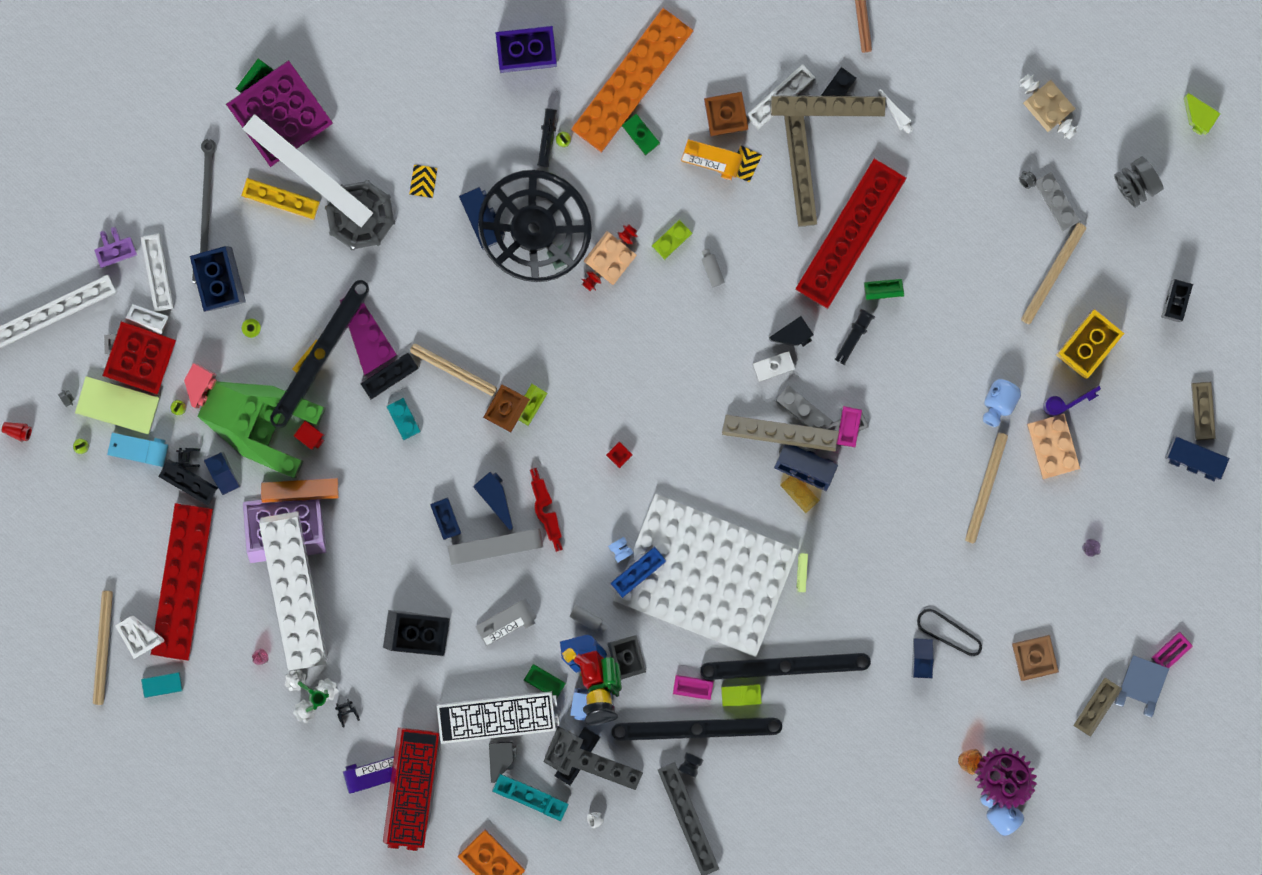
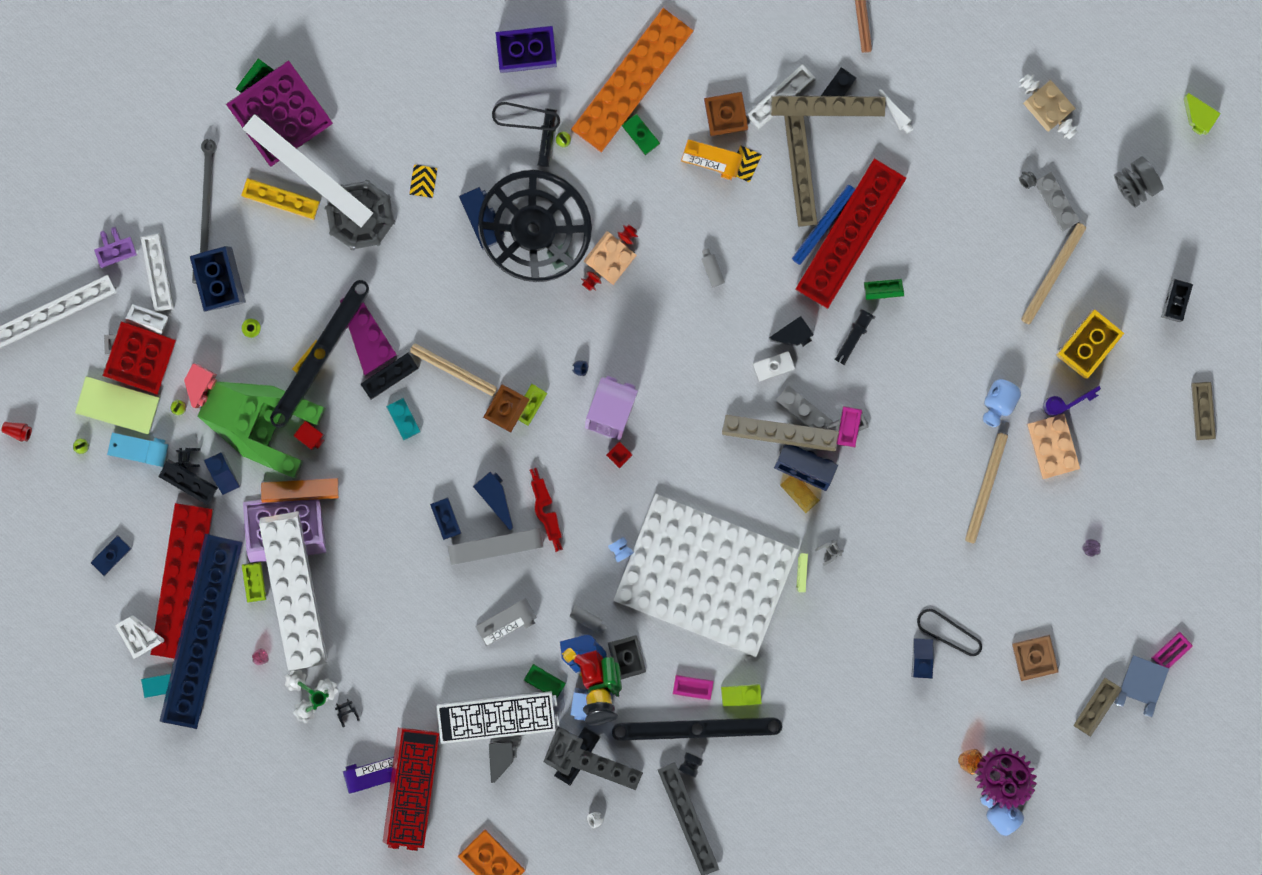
(66, 398): dark grey plate -> none
(102, 647): tan axle -> none
(110, 555): none -> dark blue plate
(201, 631): none -> dark blue plate
(254, 582): none -> lime plate
(416, 633): black slope -> none
(524, 126): none -> black piece
(530, 797): teal slope -> none
(580, 368): none -> dark blue hinge
(611, 408): none -> lavender brick
(638, 572): blue tile -> none
(672, 239): lime plate -> none
(799, 665): black beam -> none
(823, 225): none -> blue axle
(827, 545): none -> light grey piece
(1196, 459): dark blue brick -> none

